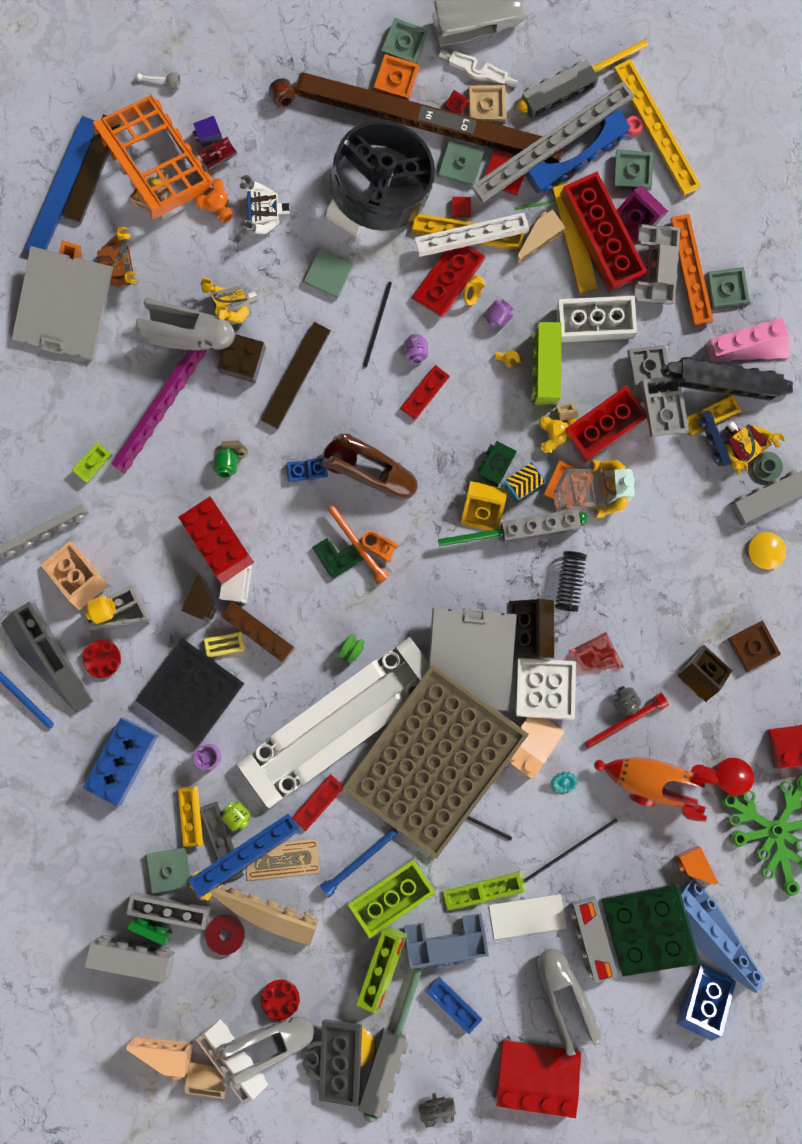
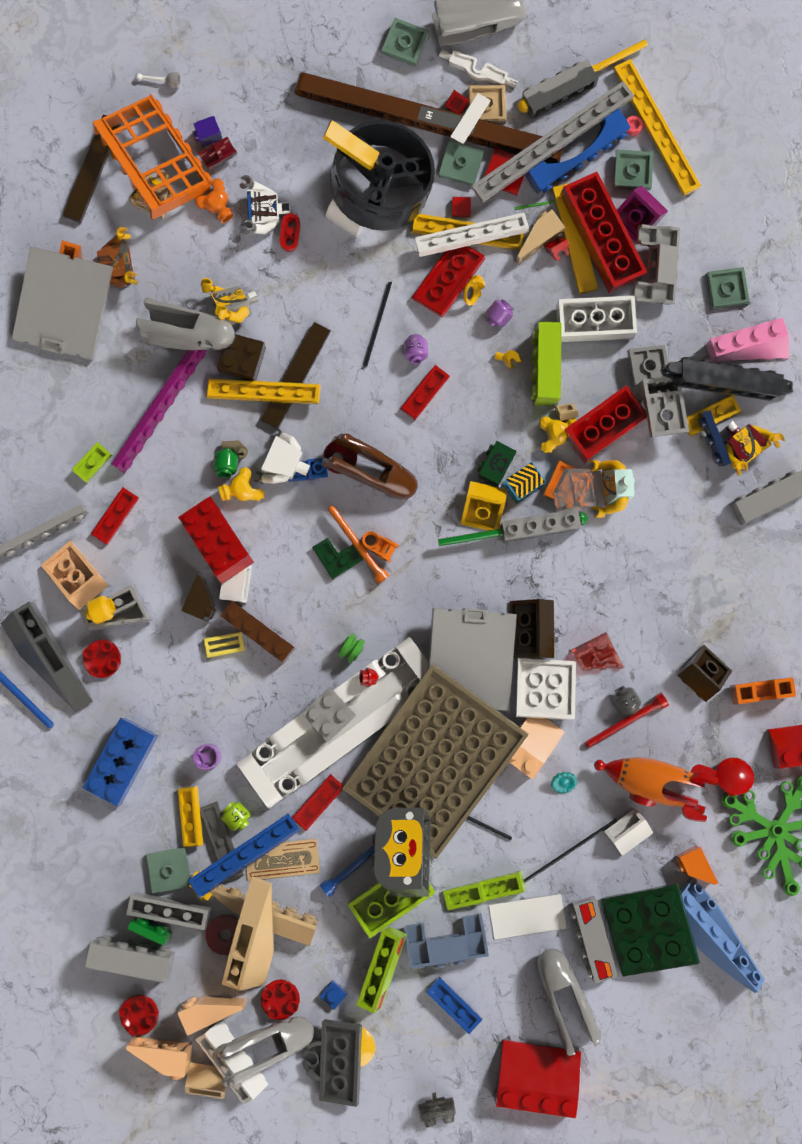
(62, 186): blue tile -> none
(115, 516): none -> red tile
(139, 1015): none -> red dish
(190, 692): black piece -> none
(207, 1010): none -> light nougat slope
(241, 488): none -> yellow animal
(253, 939): none -> tan wedge
(263, 391): none -> yellow tile
(282, 92): reddish brown head -> none
(282, 460): none -> white torso
(290, 233): none -> red plate
(328, 273): sand green tile -> none
(328, 714): none -> light grey plate
(333, 994): none -> blue plate
(351, 145): none -> yellow tile
(368, 677): none -> red plate
(387, 1061): piece -> none
(396, 77): orange plate -> none
(403, 851): none -> brick
(470, 118): none -> white sticker
(556, 246): none -> red tile
(575, 556): black piece -> none
(628, 832): none -> white brick
(692, 272): orange plate -> none
(707, 1003): blue slope -> none
(754, 646): reddish brown plate -> none
(759, 469): sand green piece -> none
(763, 690): none -> orange arch
(767, 550): yellow dish -> none

